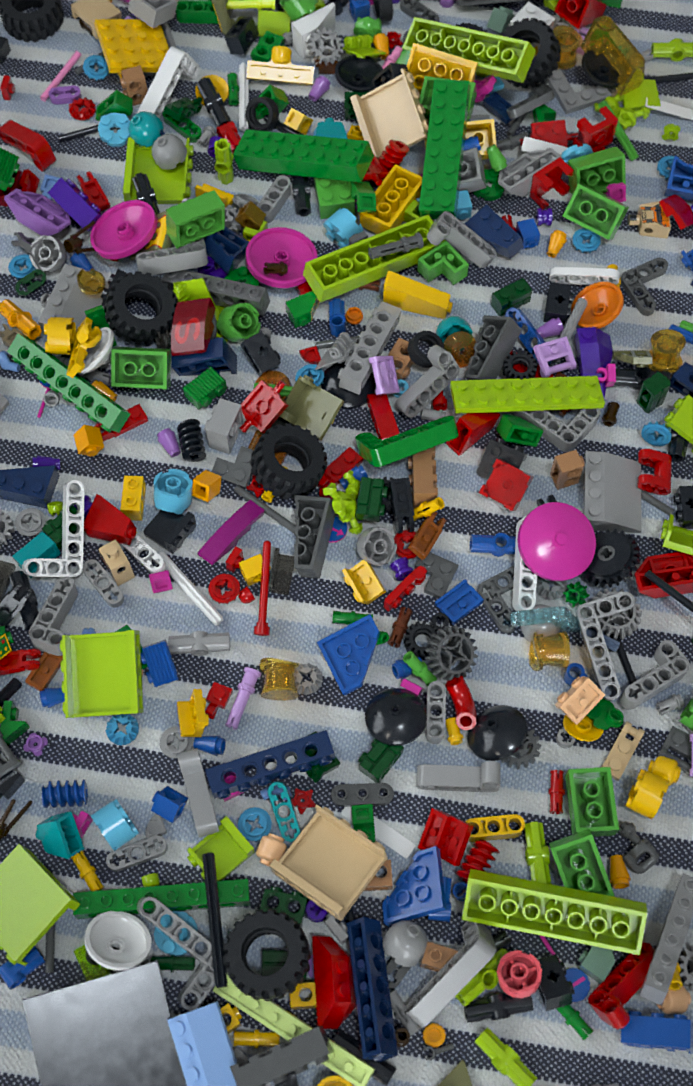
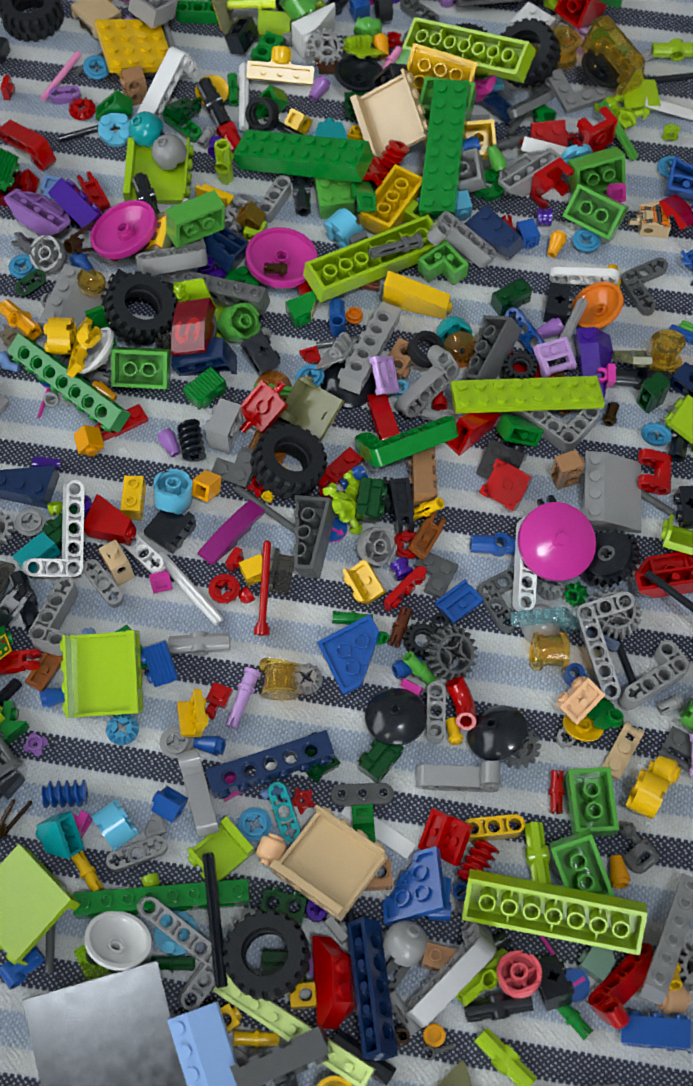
(500, 19): sand green slope -> none

